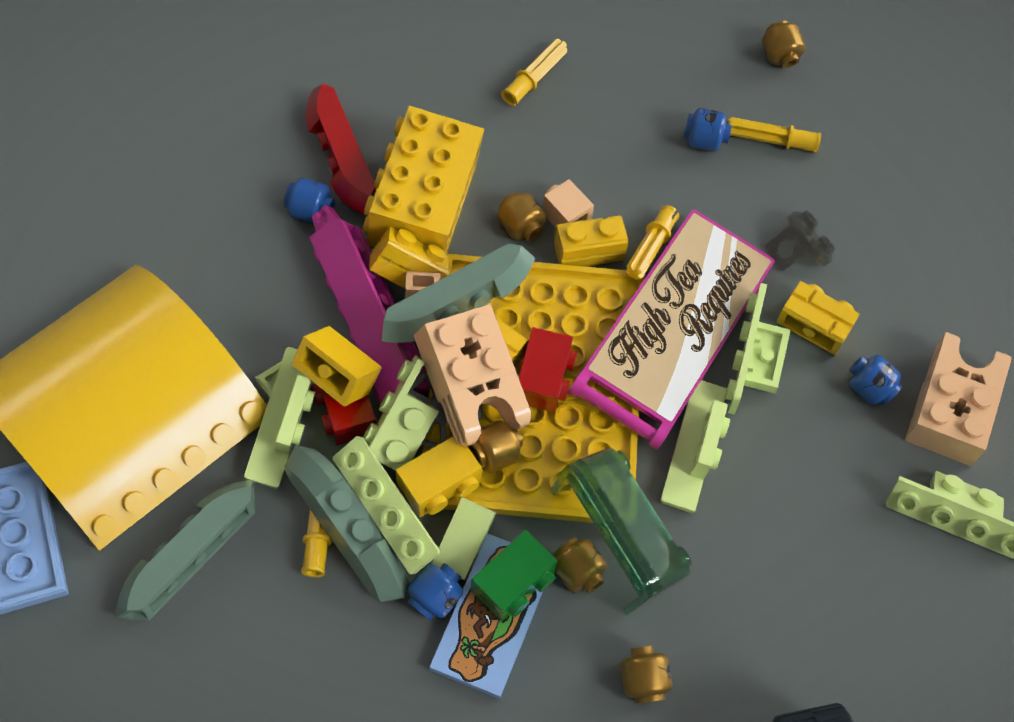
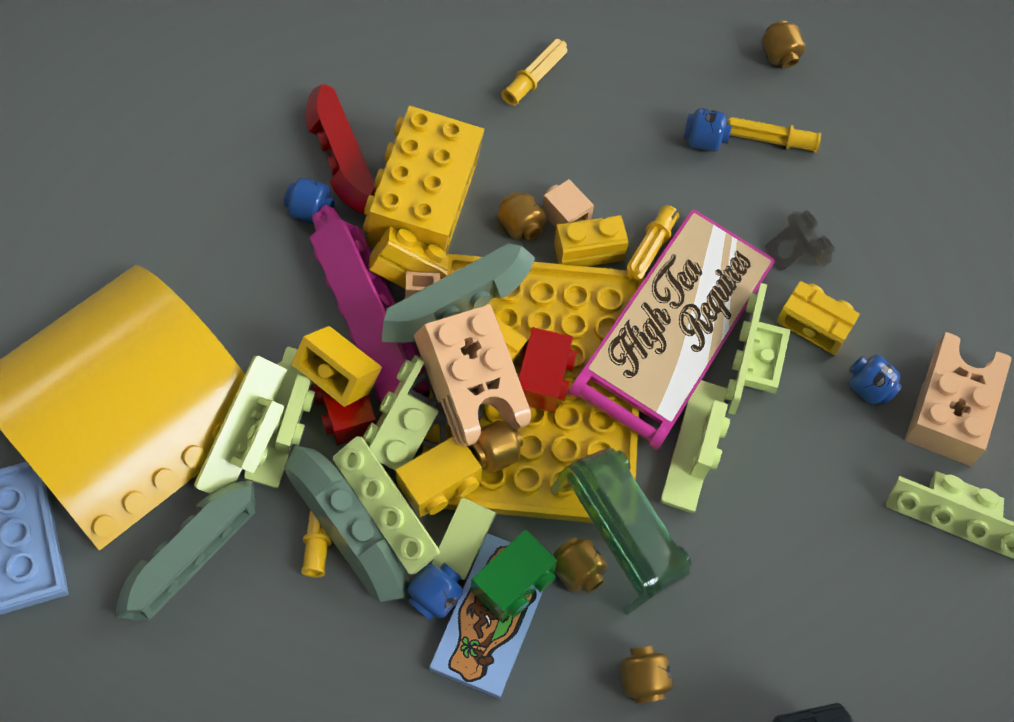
(246, 427): none -> yellowish green bracket

